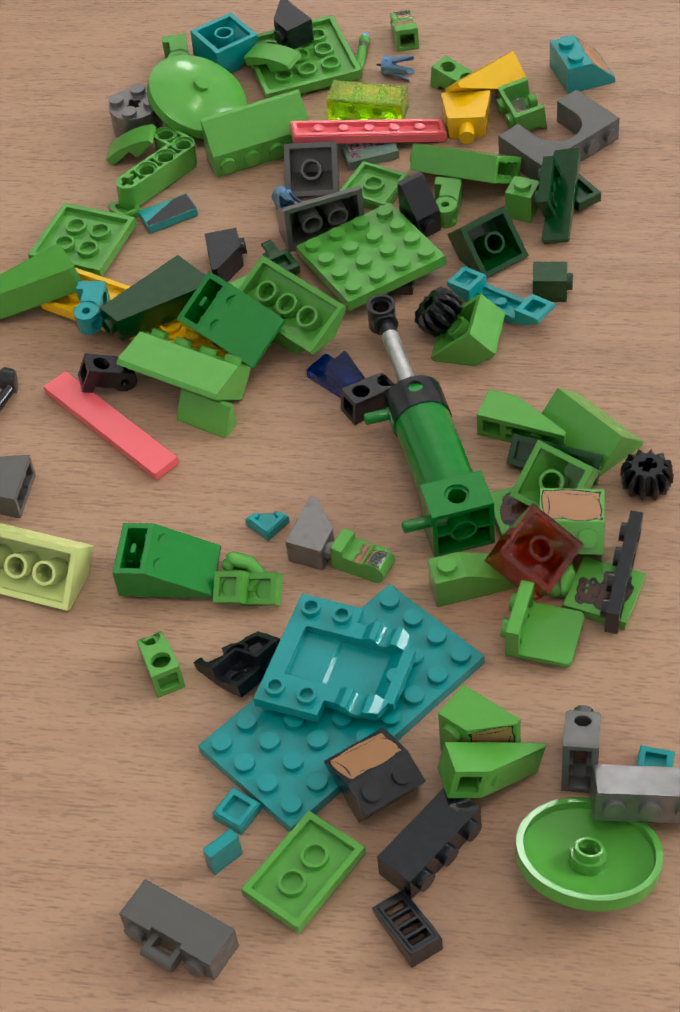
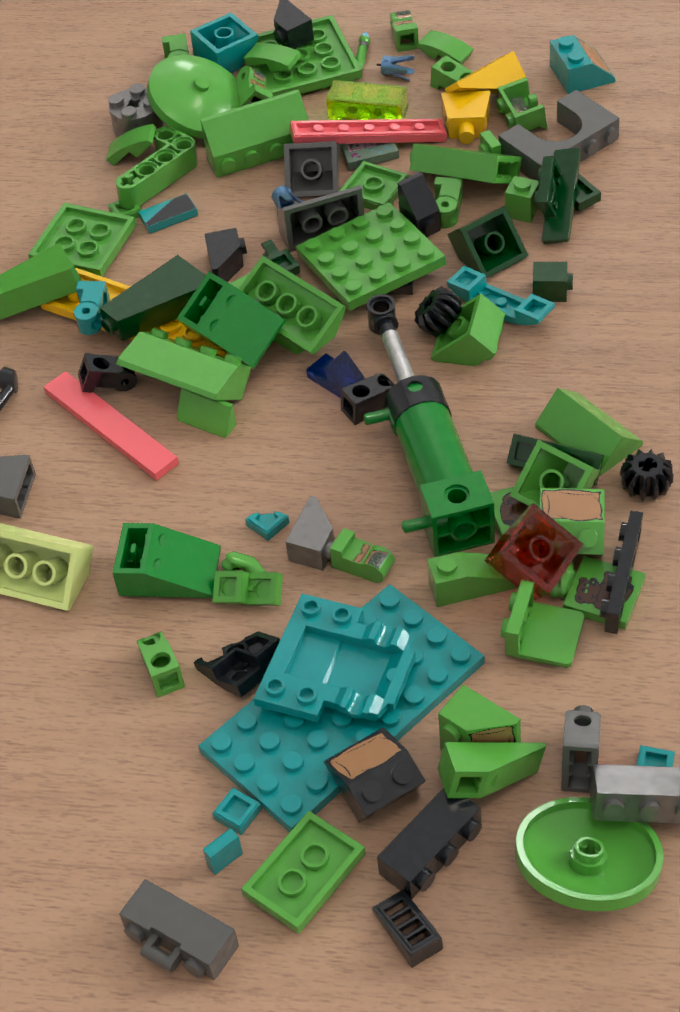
(251, 86): none -> bright green leg
(441, 44): none -> bright green slope
(489, 143): none -> bright green plate
(508, 414): bright green slope -> none

